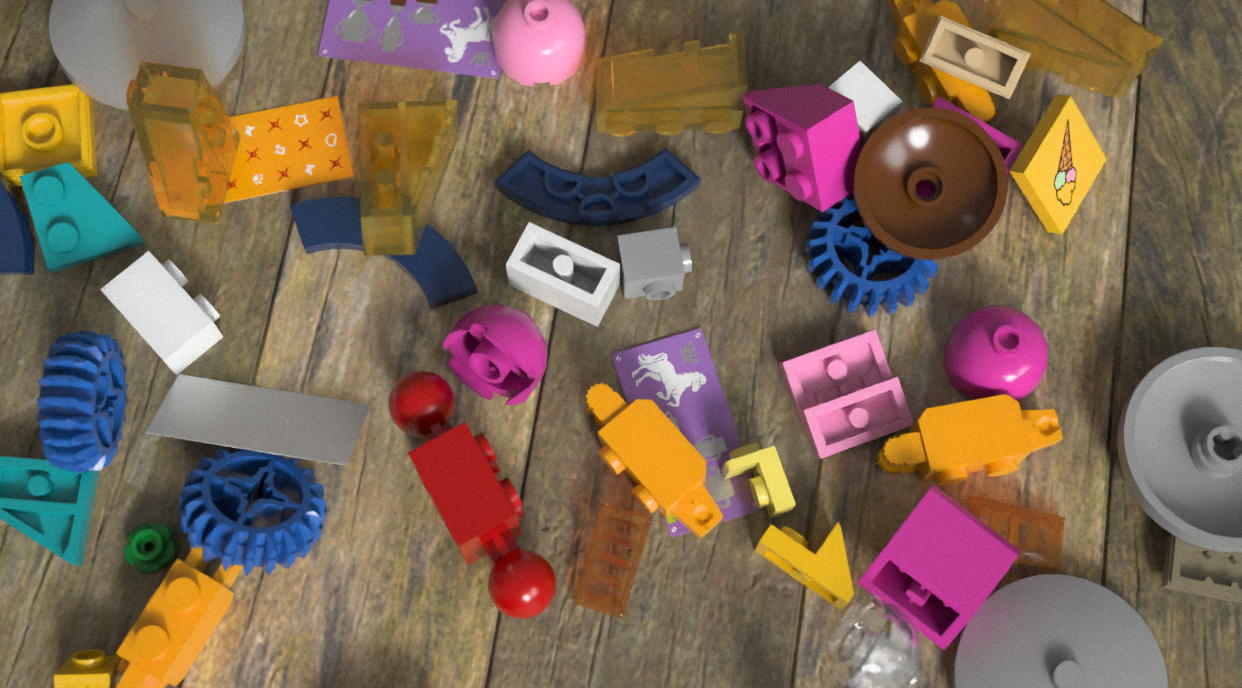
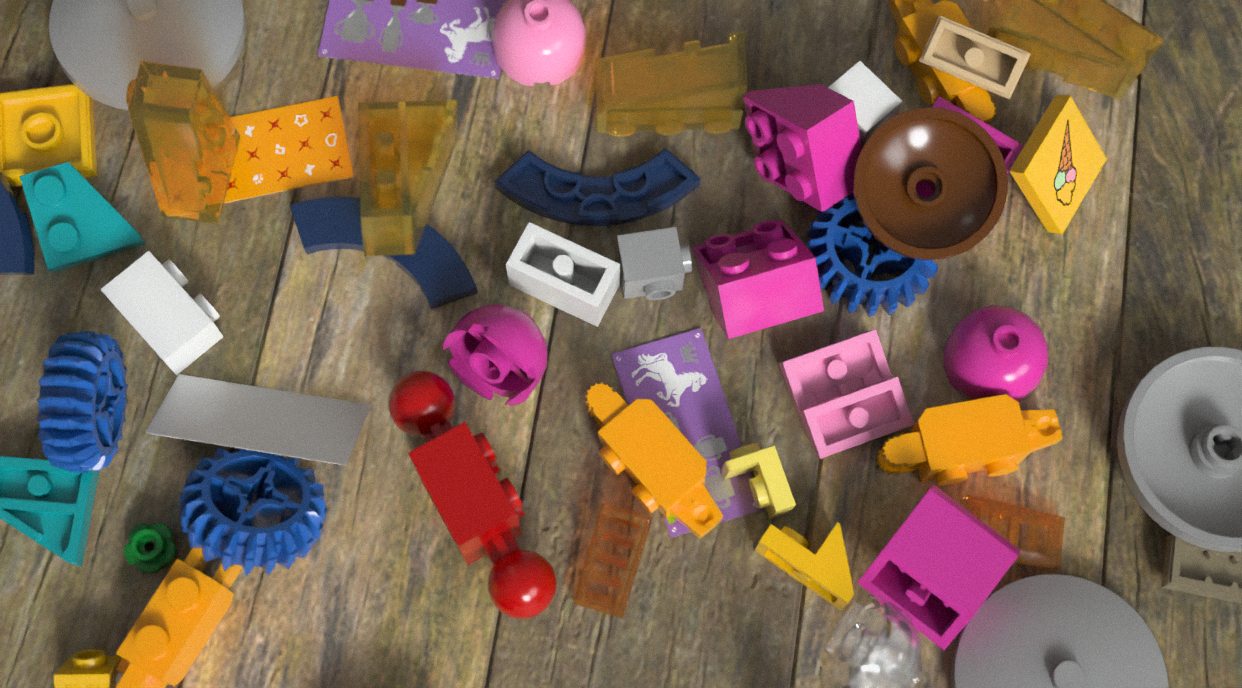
(758, 278): none -> dark pink slope

